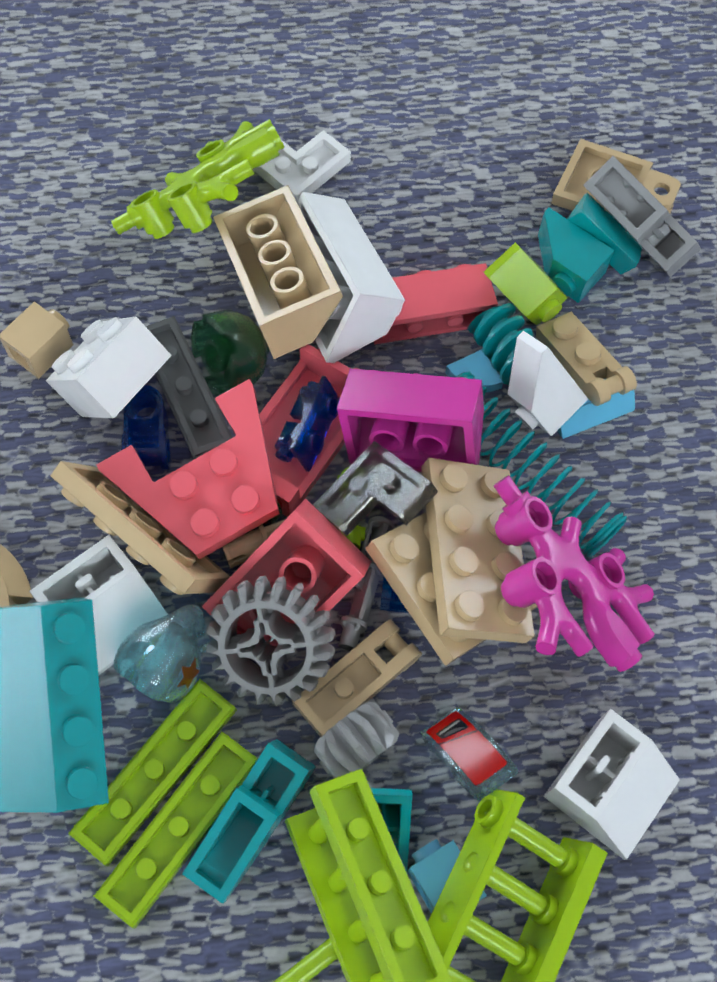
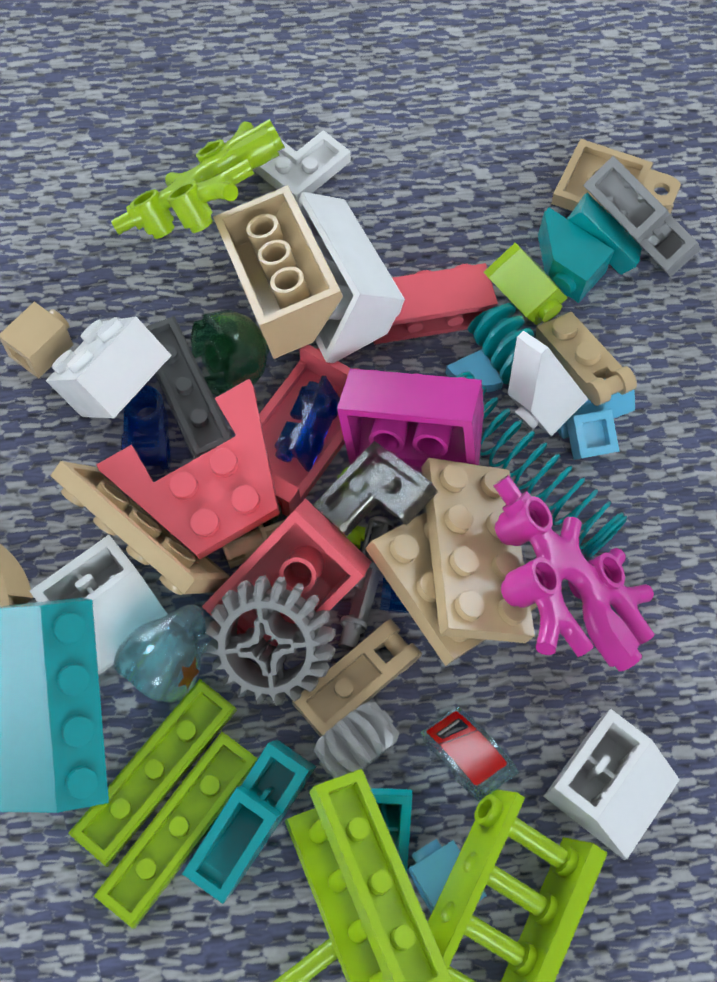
(592, 434): none -> medium azure plate

